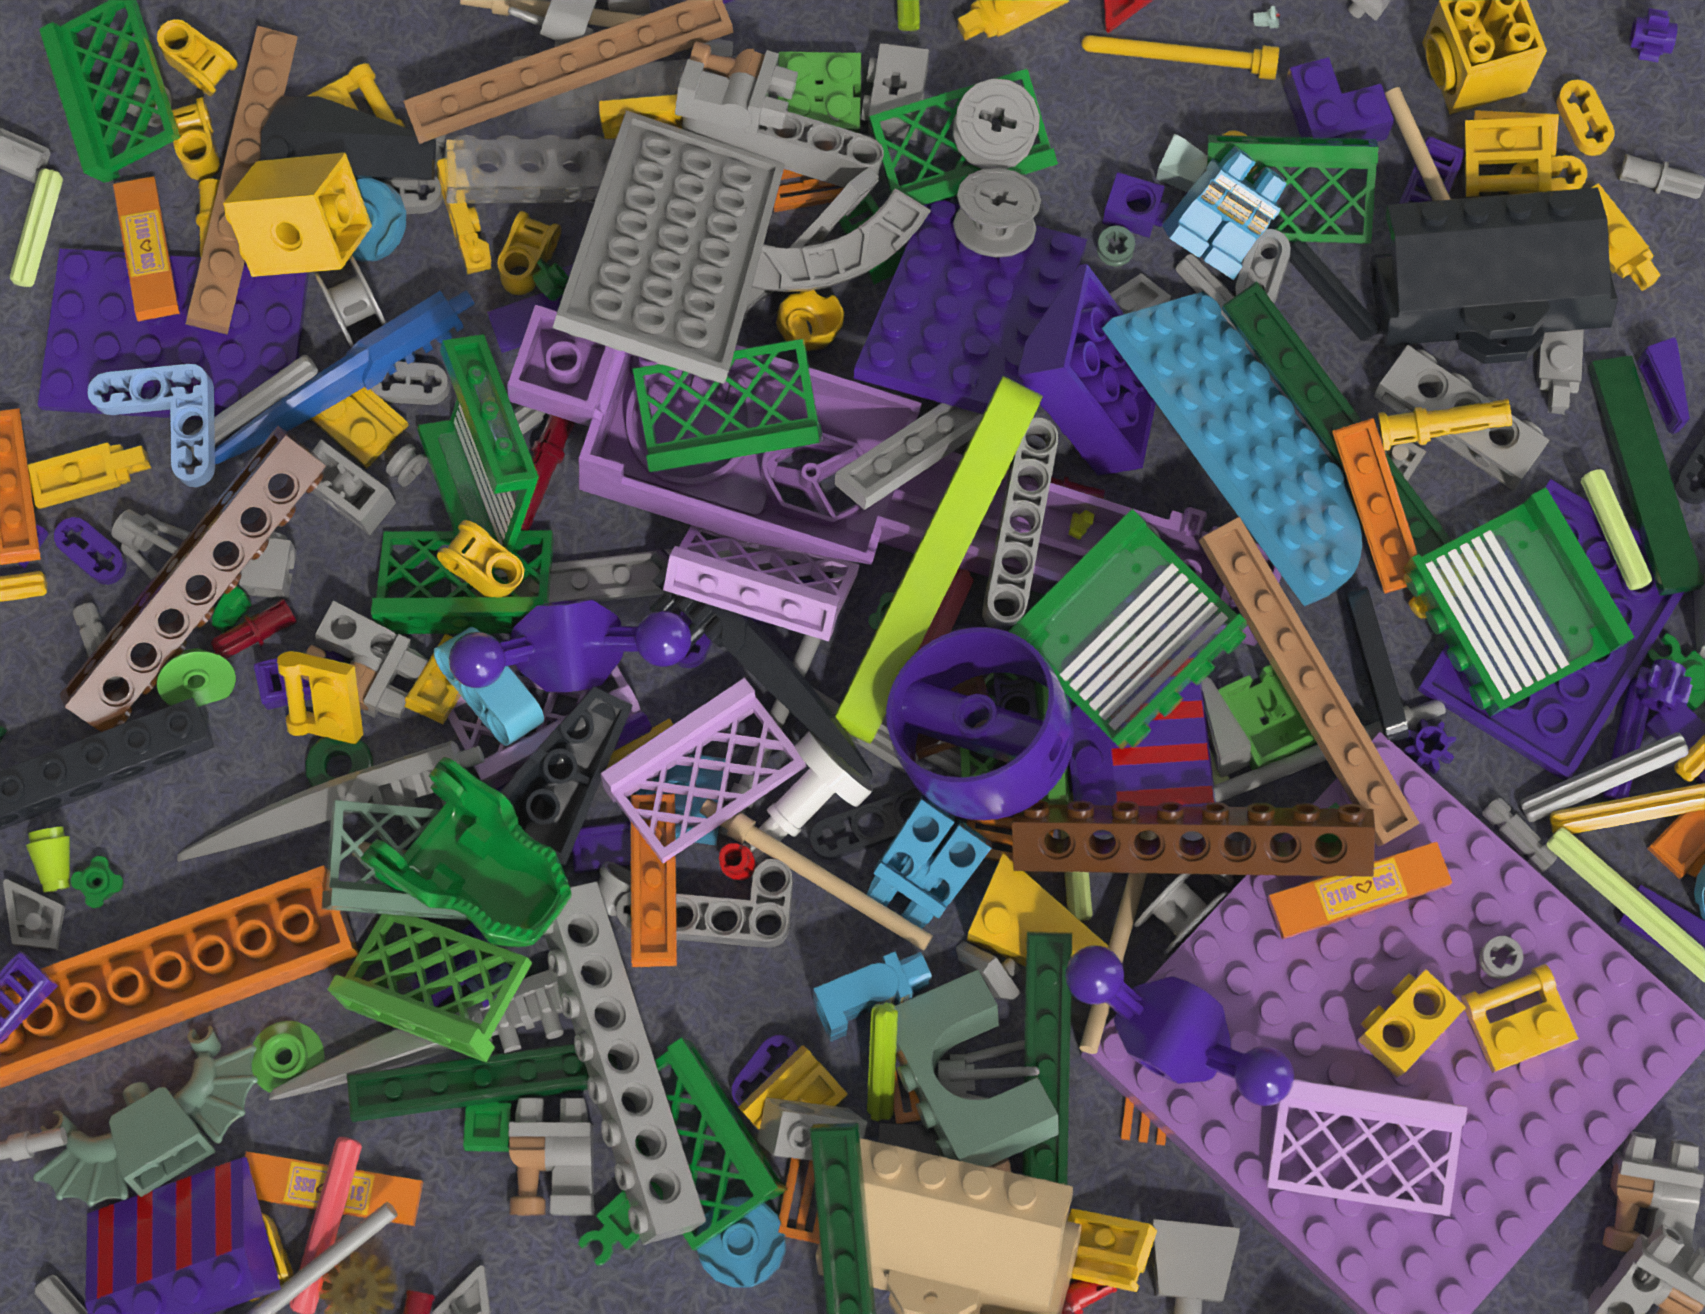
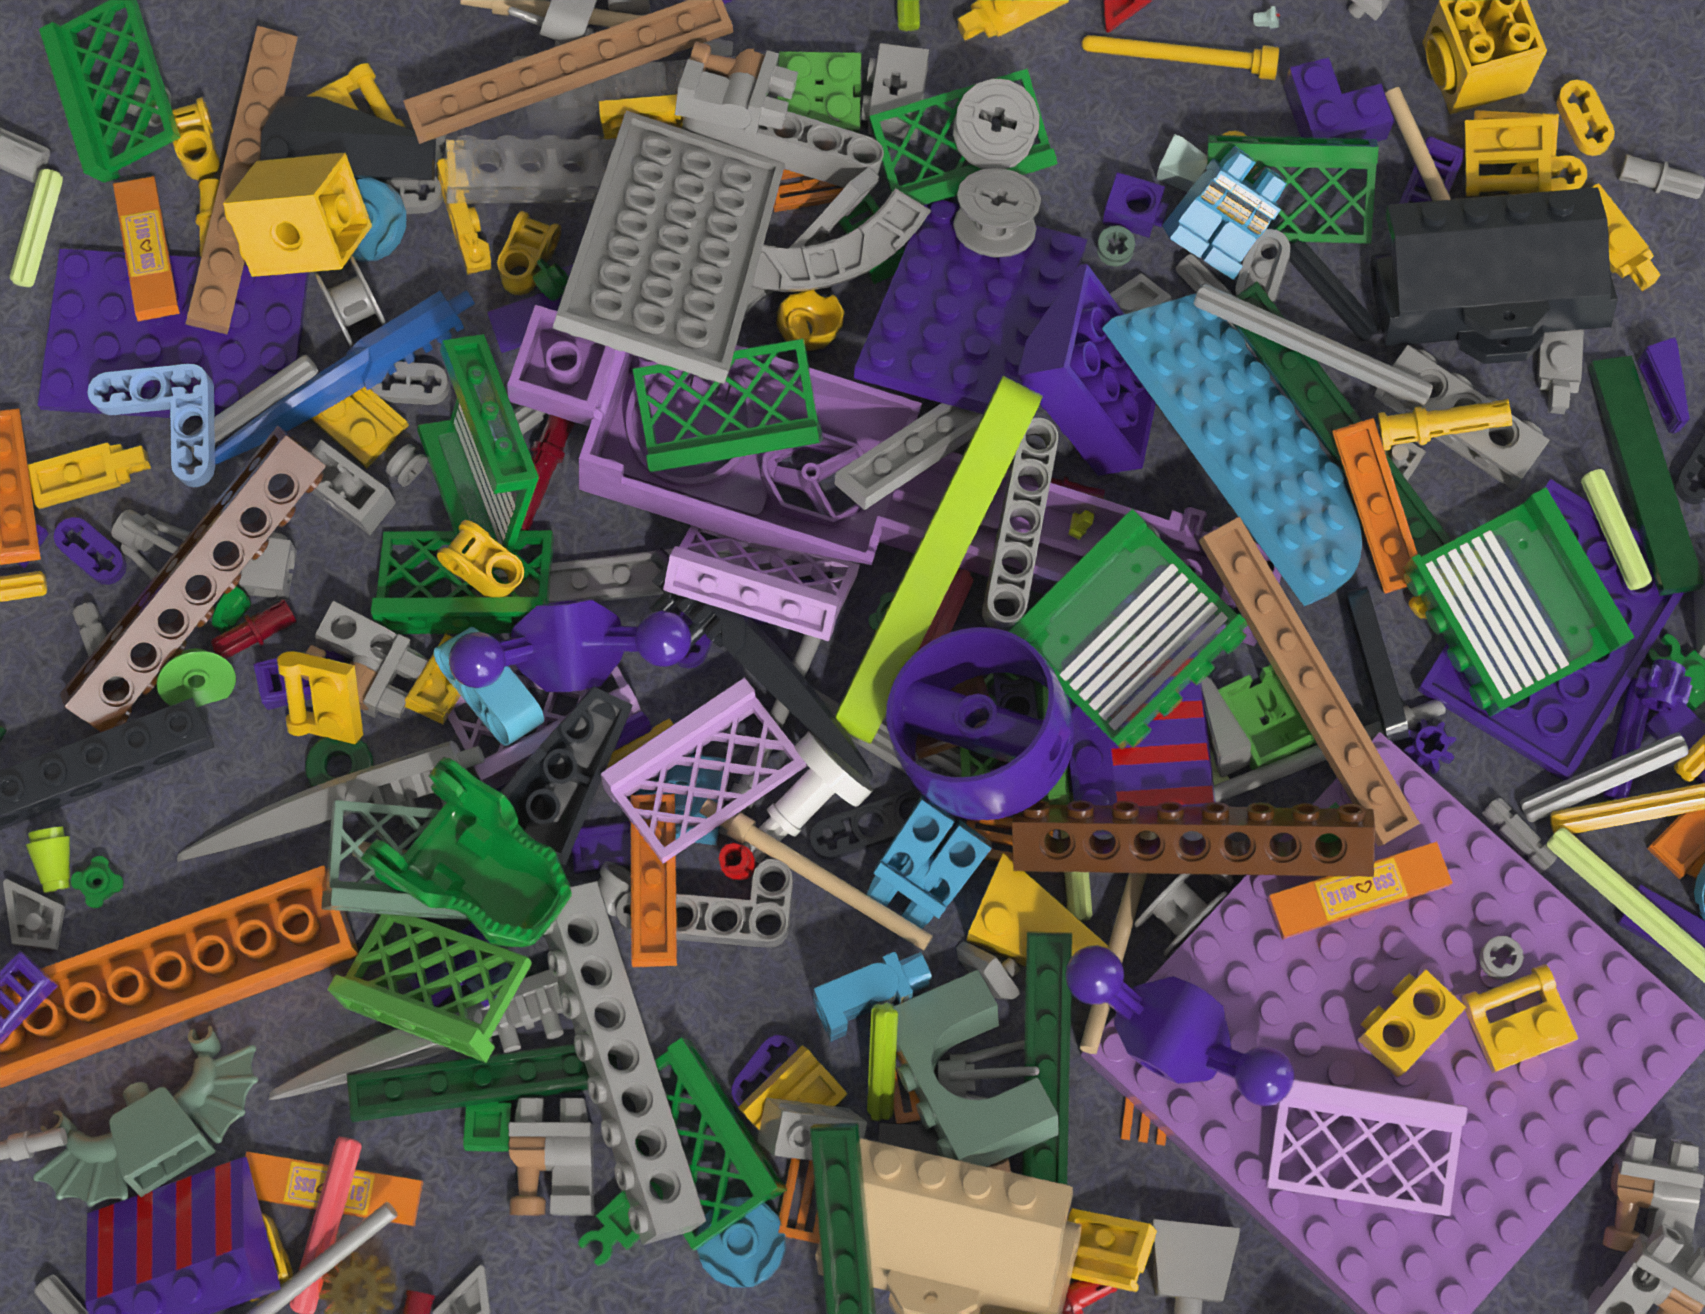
(199, 60): yellow piece -> none
(280, 1036): bright green piece -> none
(1313, 345): none -> light grey axle
(1653, 35): dark purple gear -> none

